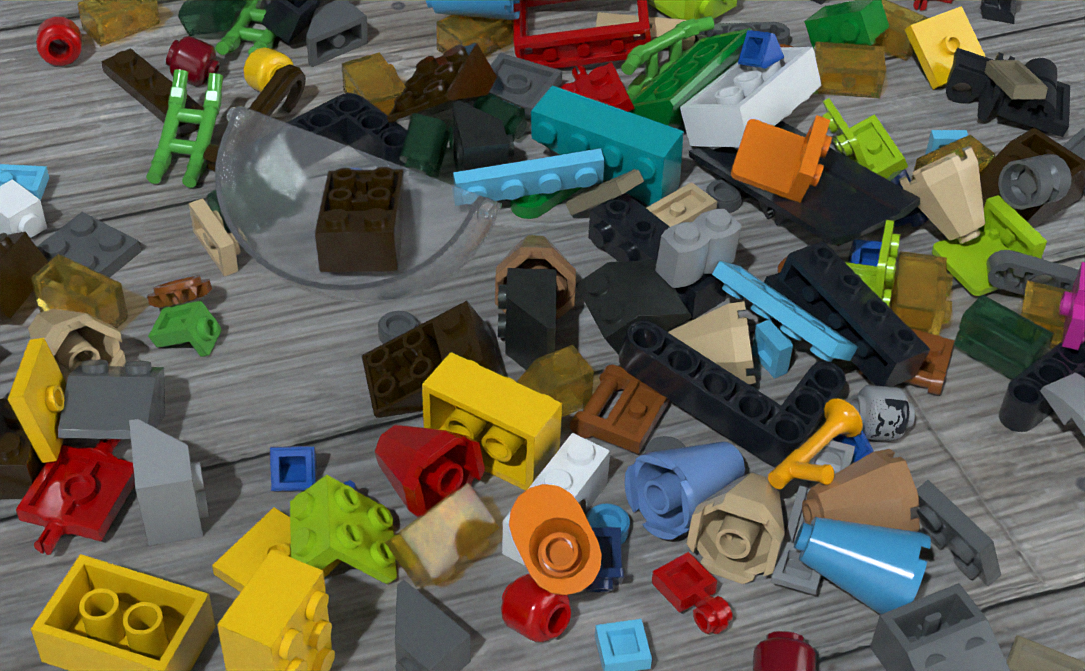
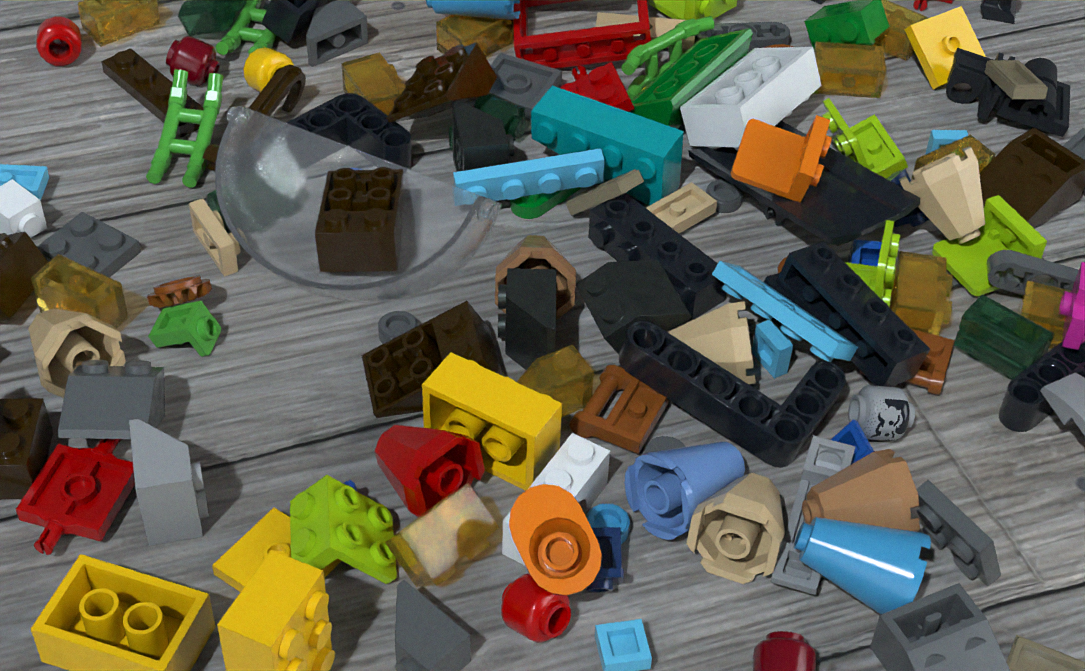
(39, 399): yellow plate -> none
(292, 467): blue slope -> none
(425, 145): clear green brick -> none
(687, 584): red plate -> none
(697, 247): light grey brick -> none
(760, 50): blue slope -> none
(840, 420): light orange piece -> none
(1034, 181): dark grey wheel -> none

